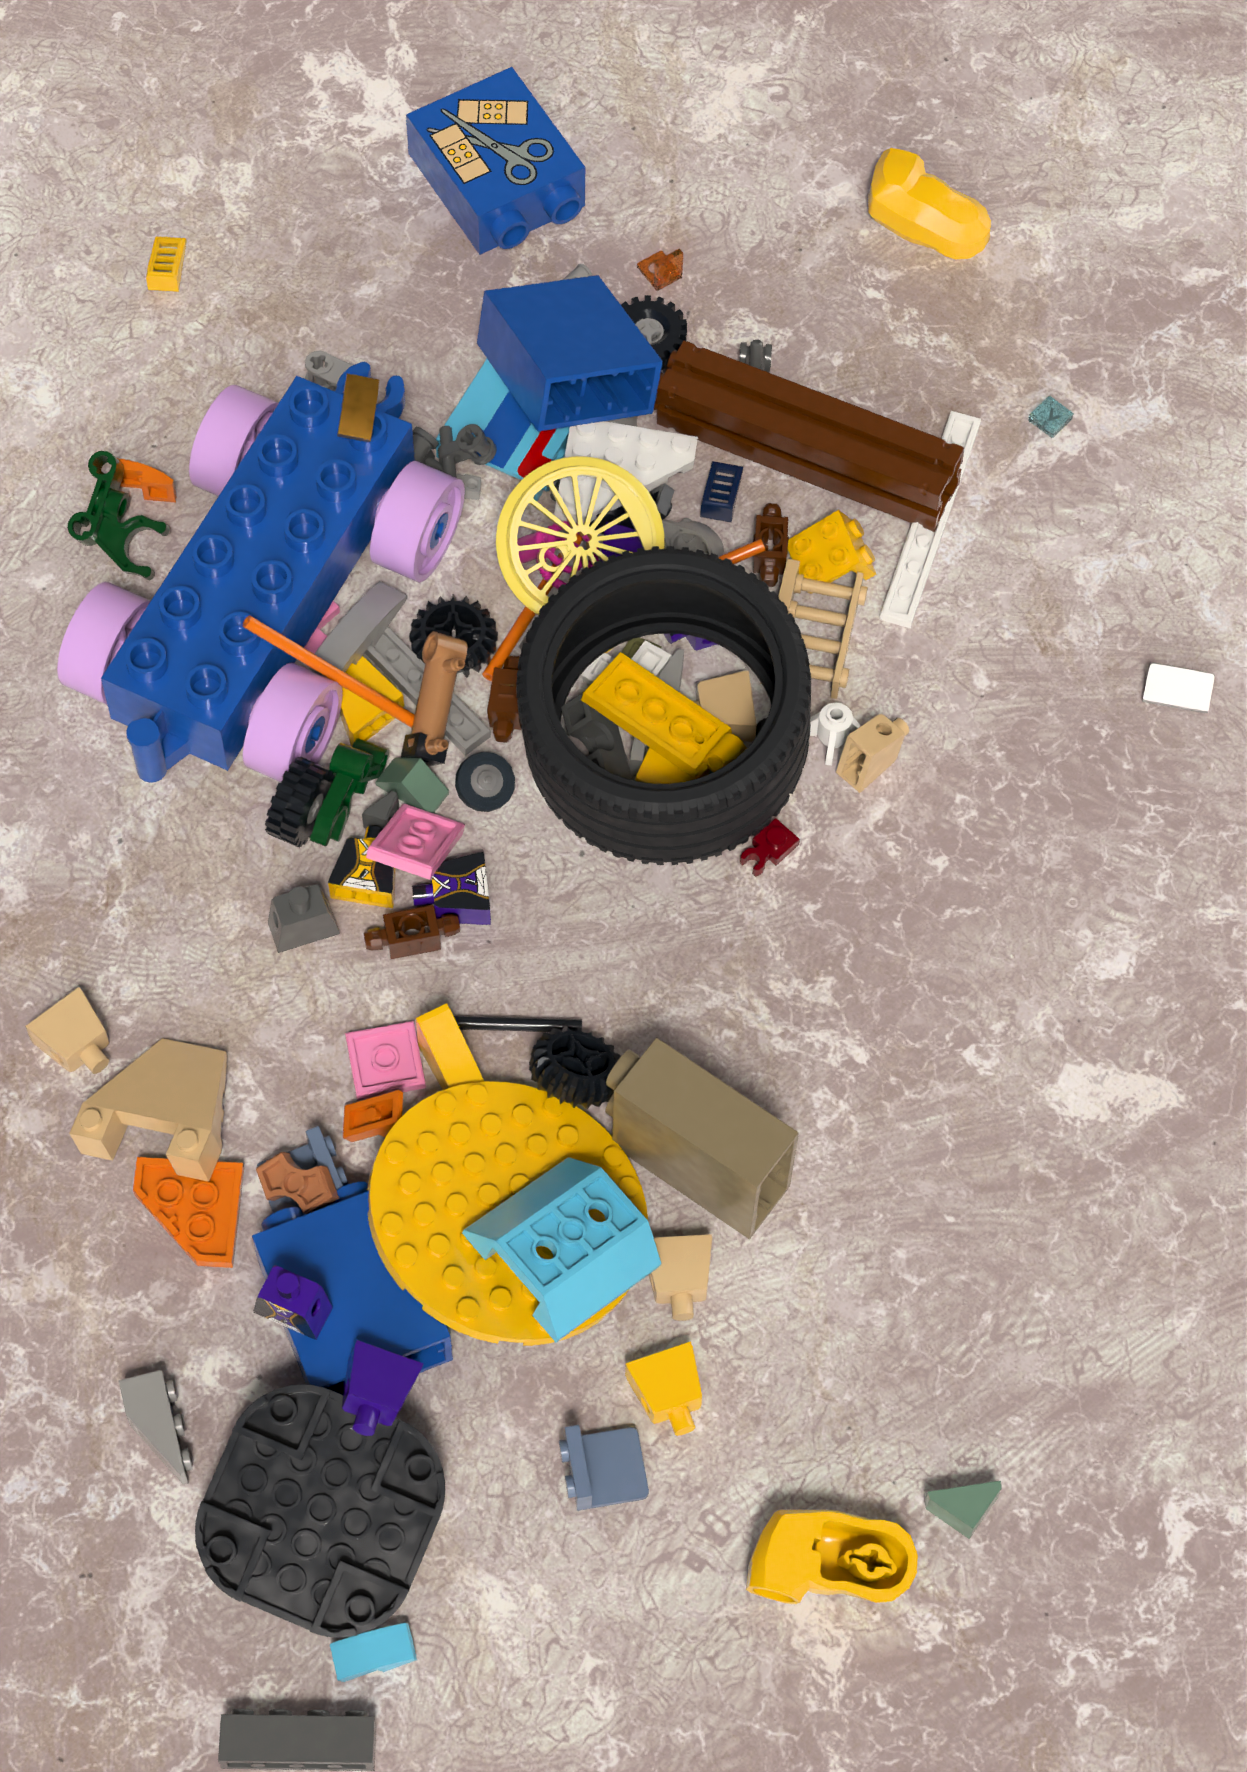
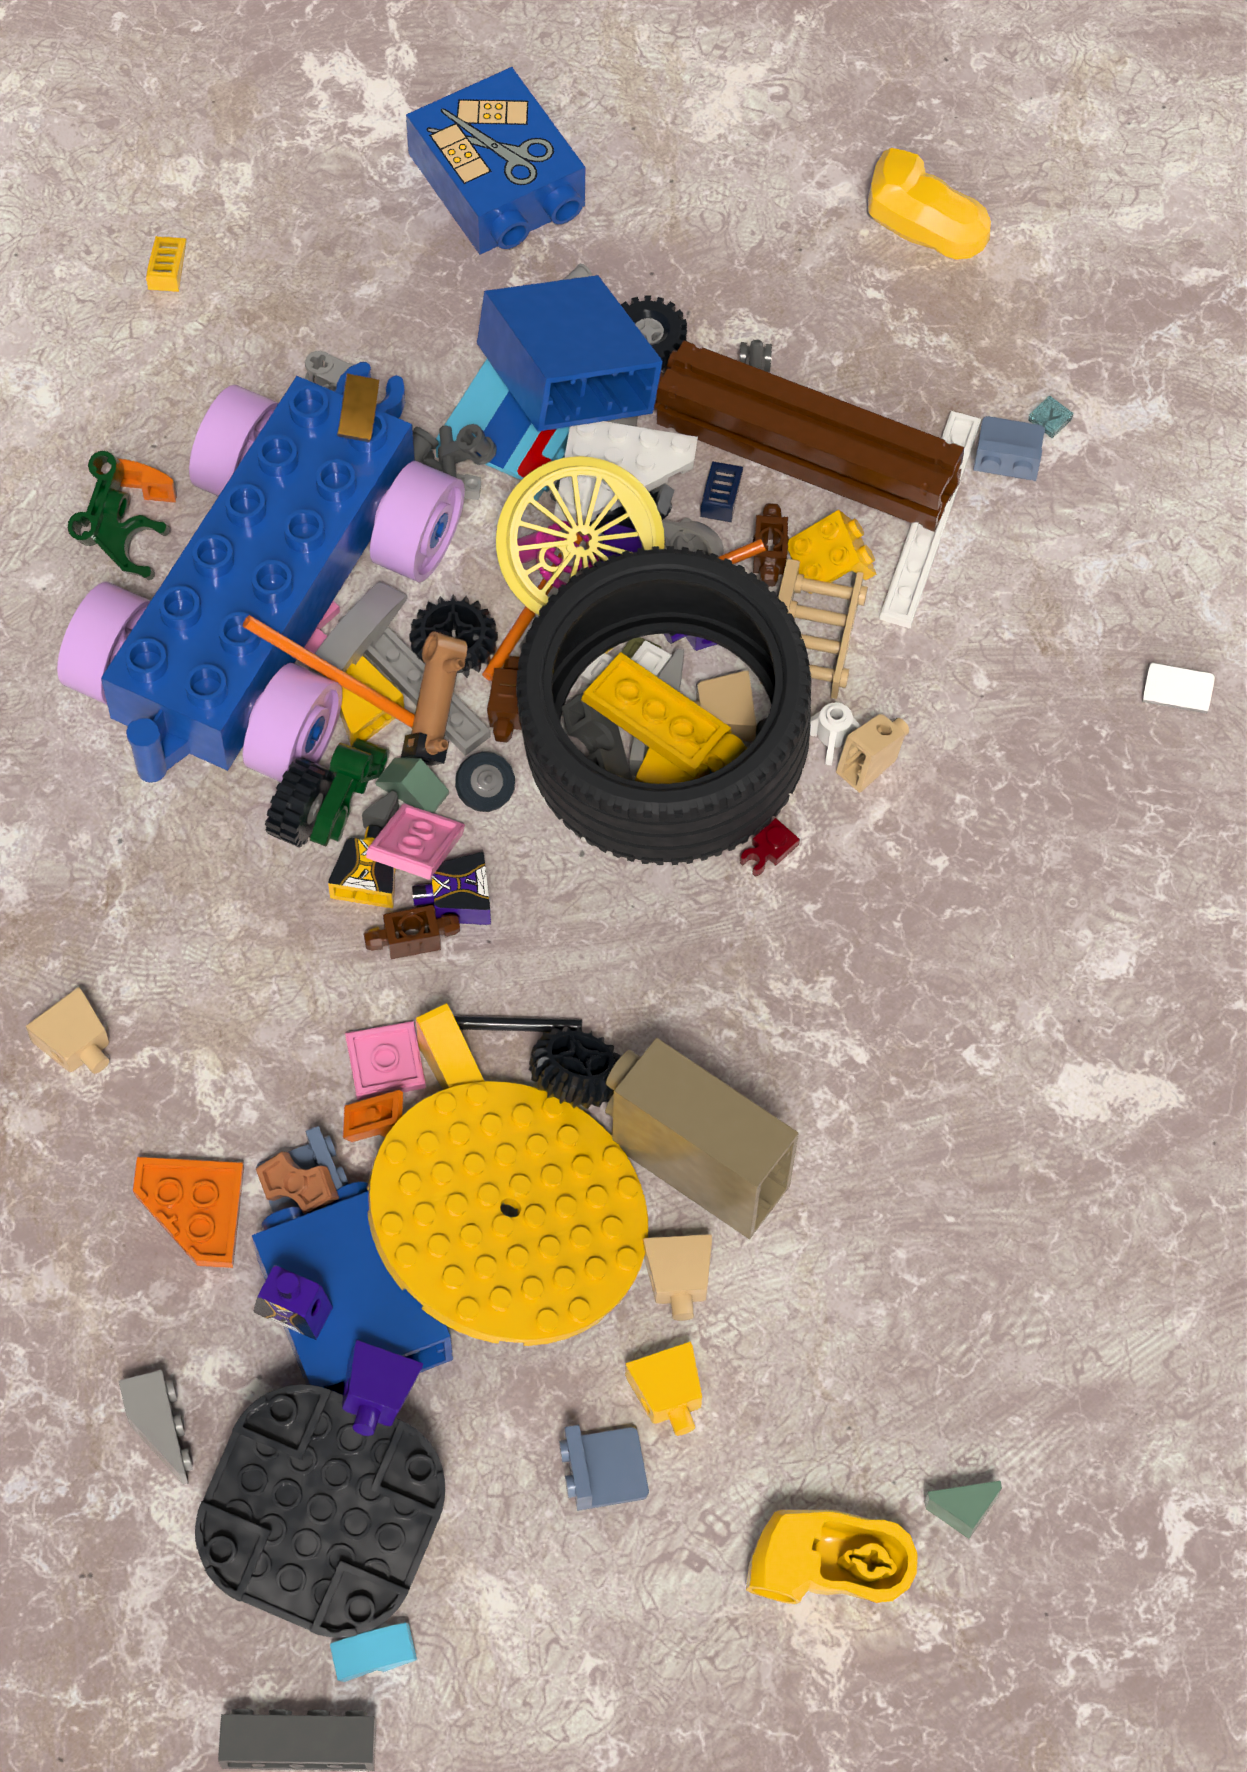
(165, 1090): tan wedge -> none
(301, 918): dark grey torso -> none
(590, 1258): medium azure slope -> none
(666, 268): clear orange bracket -> none
(1009, 448): none -> sand blue bracket

